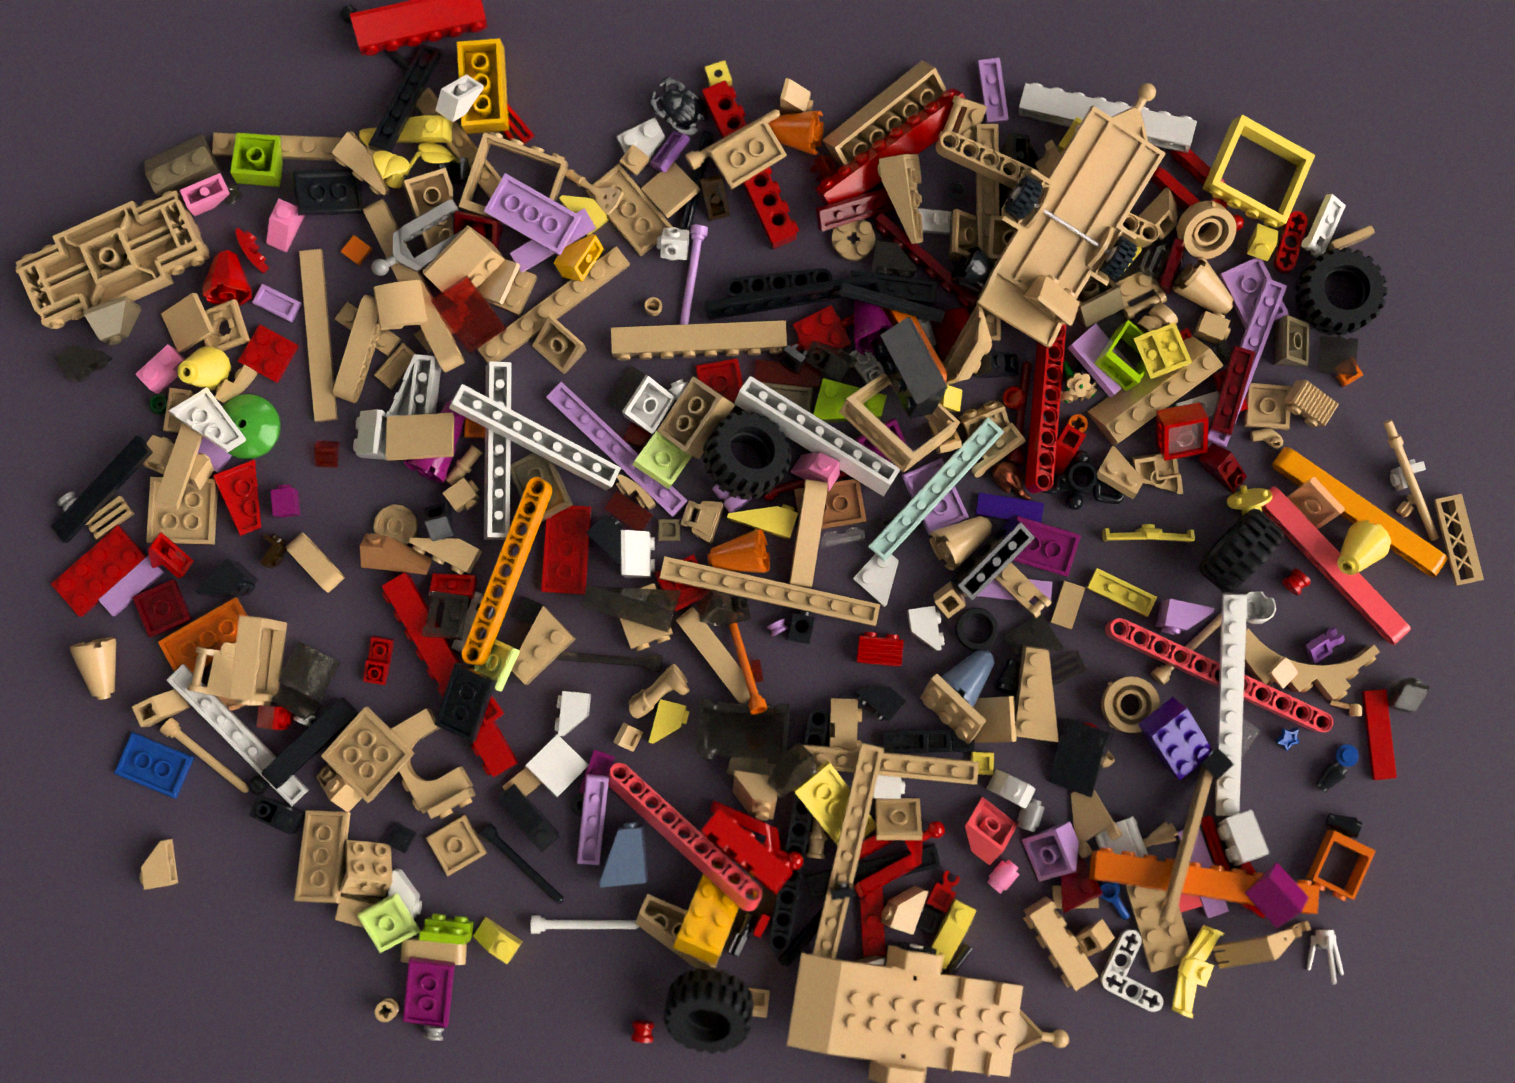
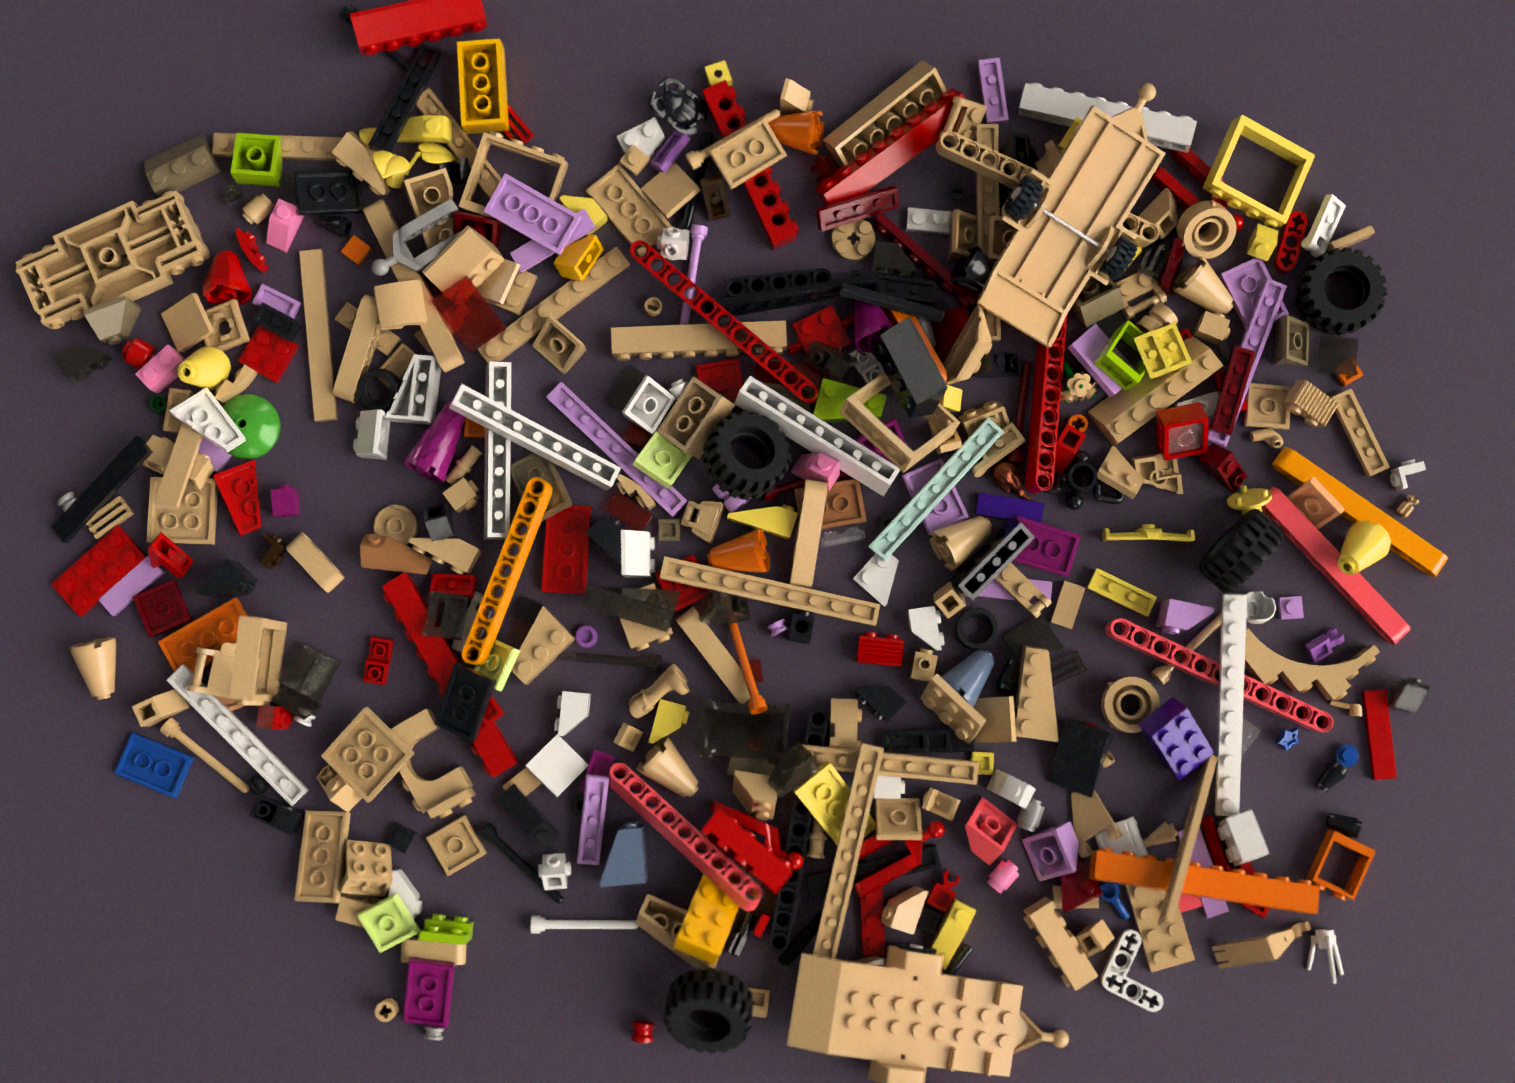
(138, 353): none -> red head
(160, 867): tan slope -> none
(205, 194): bright pink slope -> none
(258, 209): none -> tan brick
(277, 322): none -> black plate
(309, 743): black beam -> none
(326, 453): clear red slope -> none
(337, 225): none -> black cone
(363, 384): none -> black tyre
(420, 436): tan tile -> none
(458, 97): white slope -> none
(497, 940): light yellow slope -> none
(554, 866): none -> white brick
(586, 636): none -> medium lavender tile
(600, 193): tan piece -> none
(669, 769): none -> tan cone
(716, 314): none -> red beam
(792, 358): black tile -> none
(842, 890): black plate -> none
(900, 178): tan wedge -> none
(923, 665): none -> tan brick
(940, 803): none -> tan bracket
(1014, 397): red tile -> none
(1053, 300): tan slope -> none
(1194, 970): light yellow plate -> none
(1217, 764): black tile -> none
(1277, 896): magenta slope -> none
(1282, 672): slope -> none
(1290, 607): none -> lavender plate
(1296, 582): red wheel -> none
(1360, 433): none -> tan plate
(1396, 442): tan bar -> none
(1463, 538): tan fence -> none

